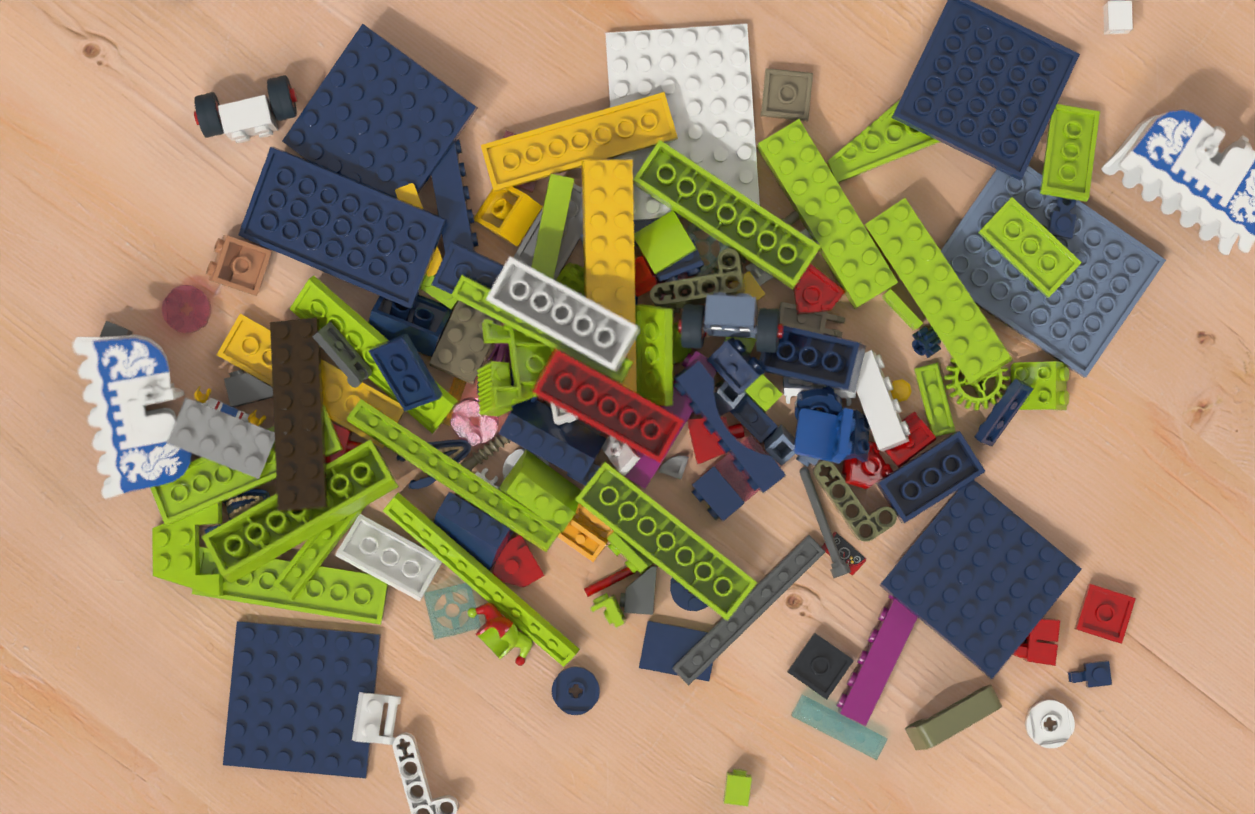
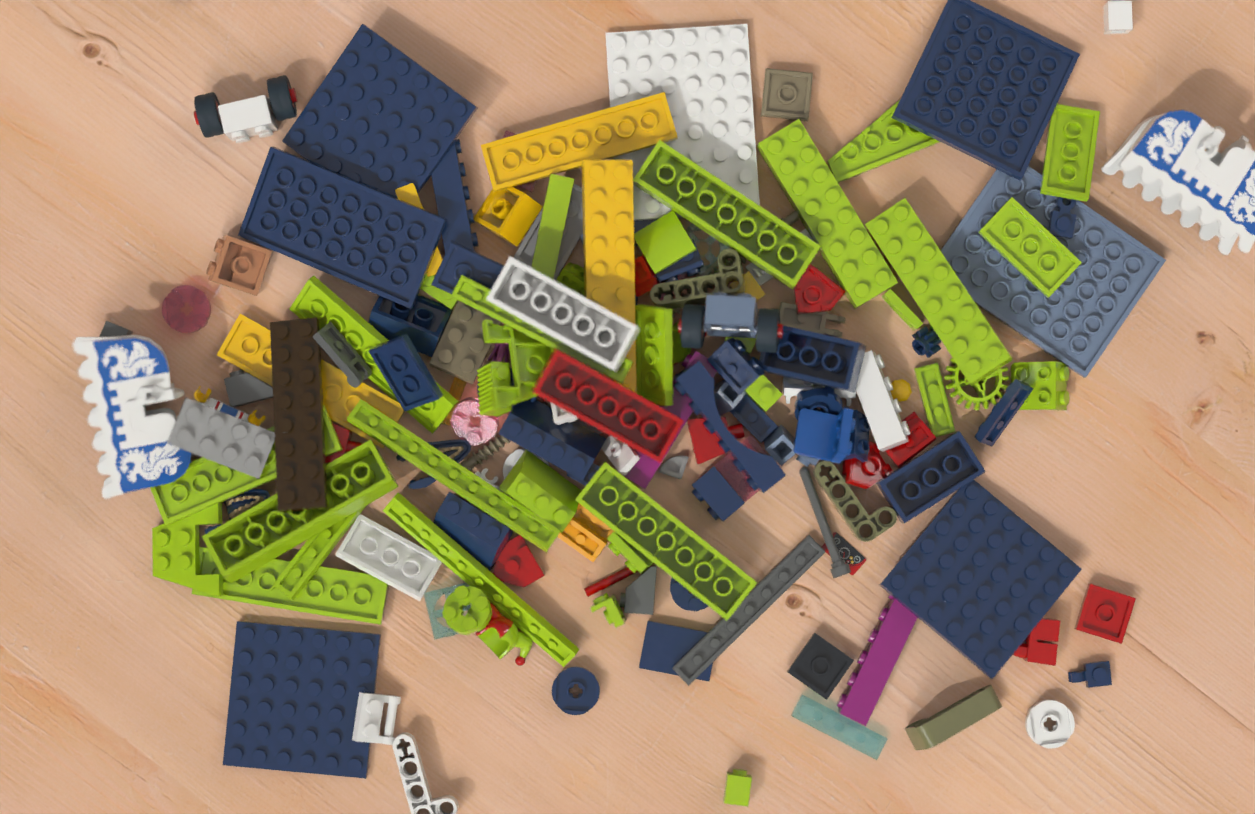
(471, 622): none -> lime plate

